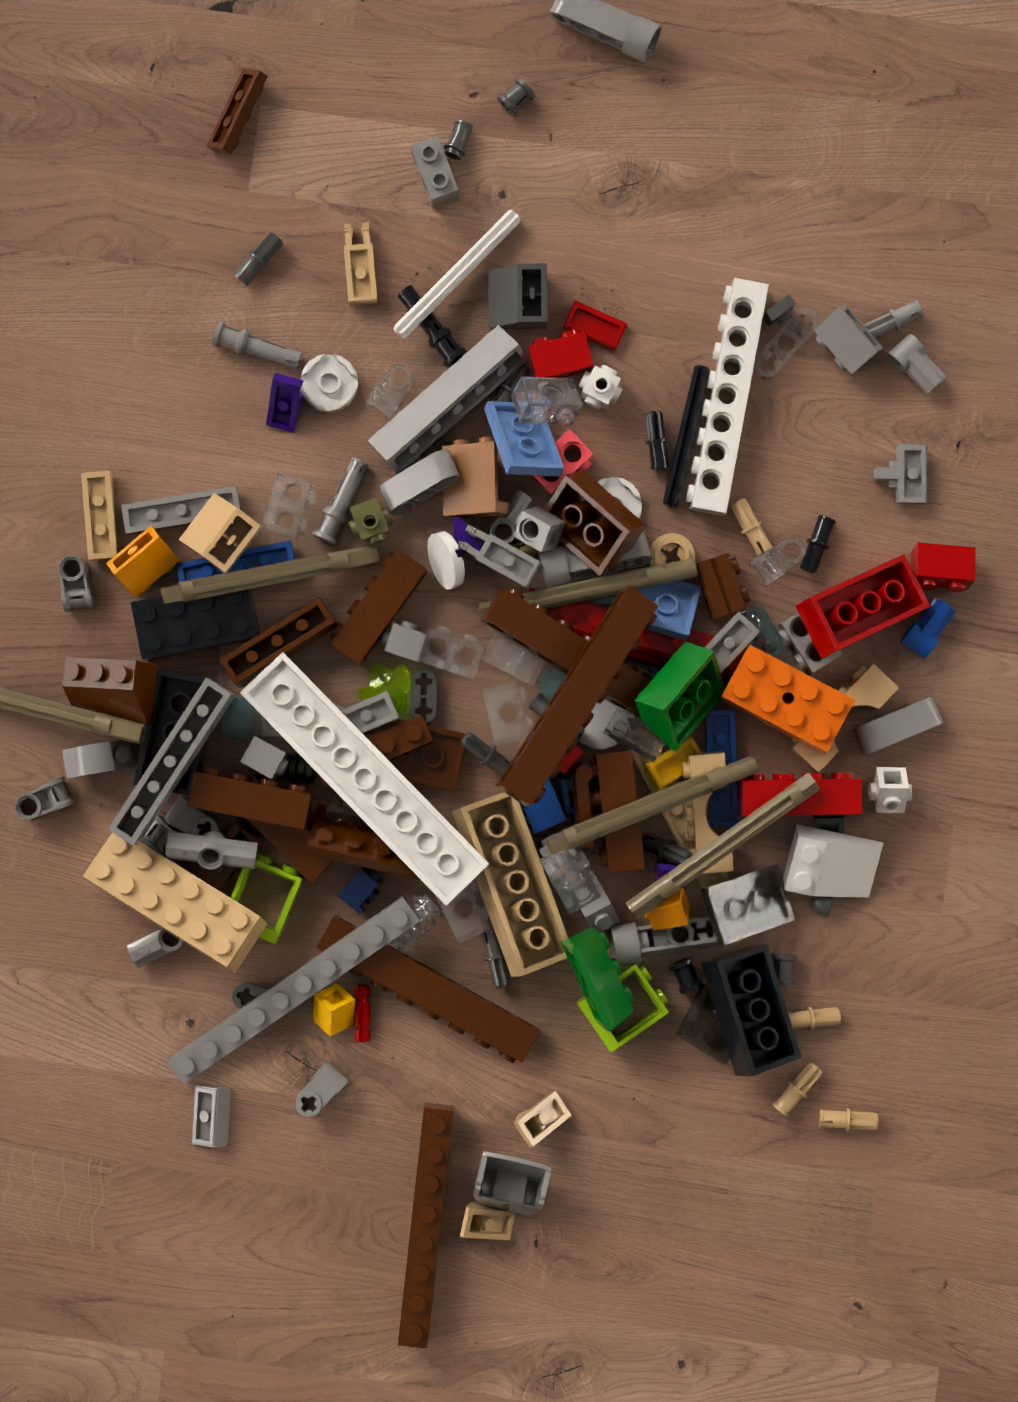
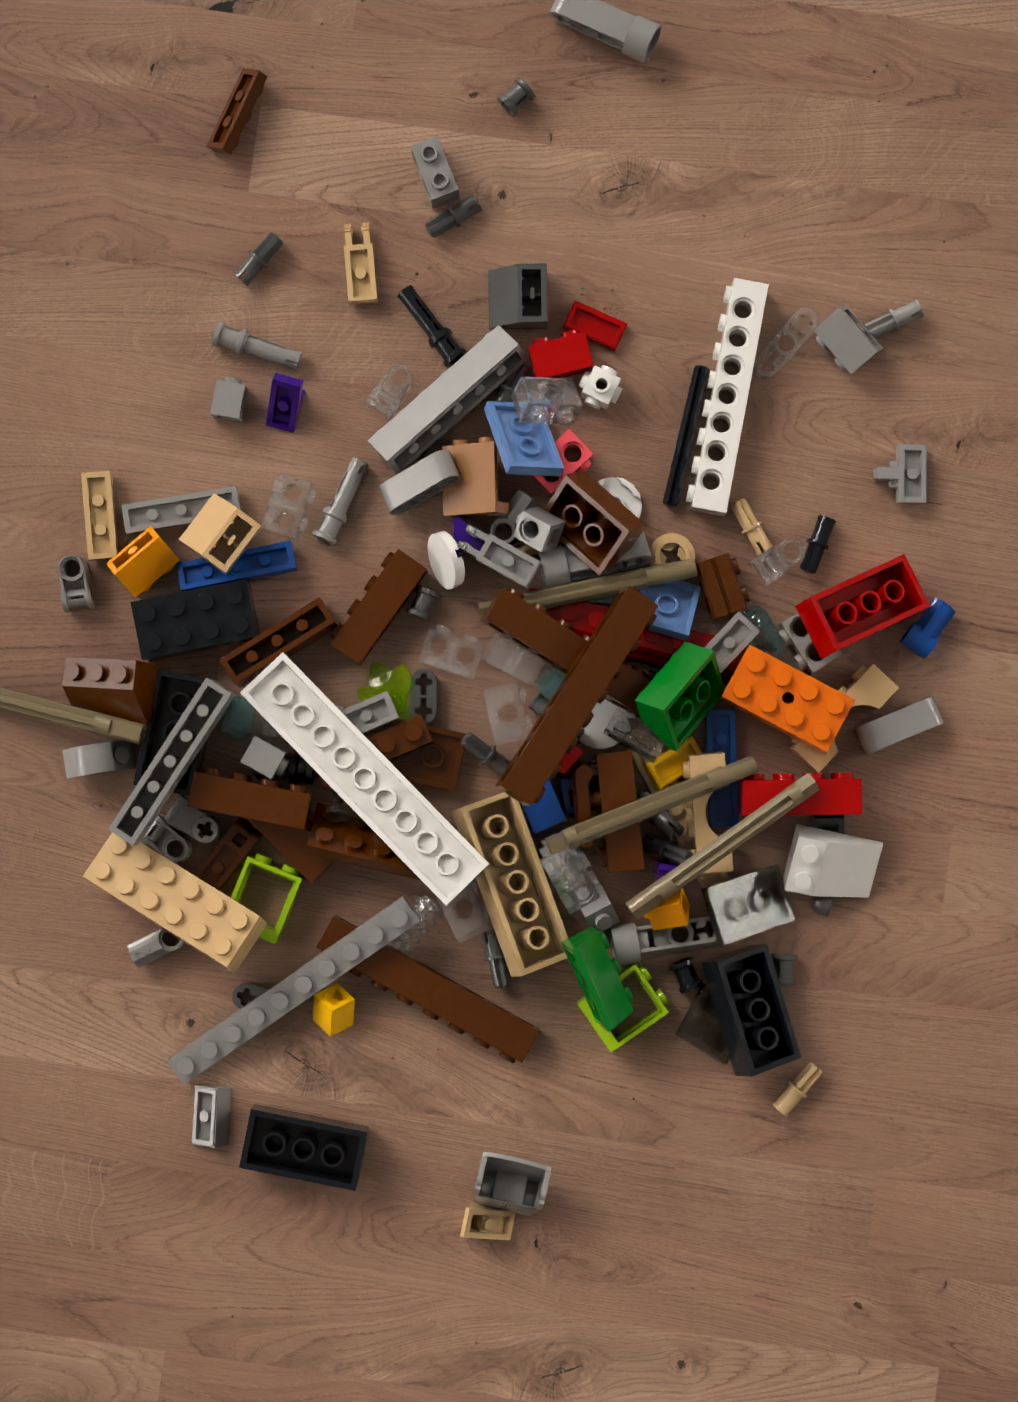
(46, 800): light grey piece -> none
(197, 849): light grey piece -> none
(229, 400): none -> light grey brick
(271, 574): dark tan piece -> none
(304, 1147): none -> black brick
(323, 1086): light grey piece -> none
(329, 383): white tile -> none
(361, 889): dark blue brick -> none
(362, 514): olive brick -> none
(362, 1013): red axle -> none
(404, 641): light grey brick -> none
(423, 603): none -> dark grey bush
(425, 1225): reddish brown brick -> none
(453, 216): none -> dark grey axle
(456, 274): white axle -> none
(458, 140): dark grey pin -> none
(542, 1118): tan slope -> none
(656, 440): black axle -> none
(664, 821): none -> dark grey axle
(780, 312): dark grey plate -> none
(814, 1018): tan axle -> none
(848, 1120): tan axle -> none
(890, 790): white brick -> none
(911, 358): light grey piece -> none
(943, 566): red brick -> none

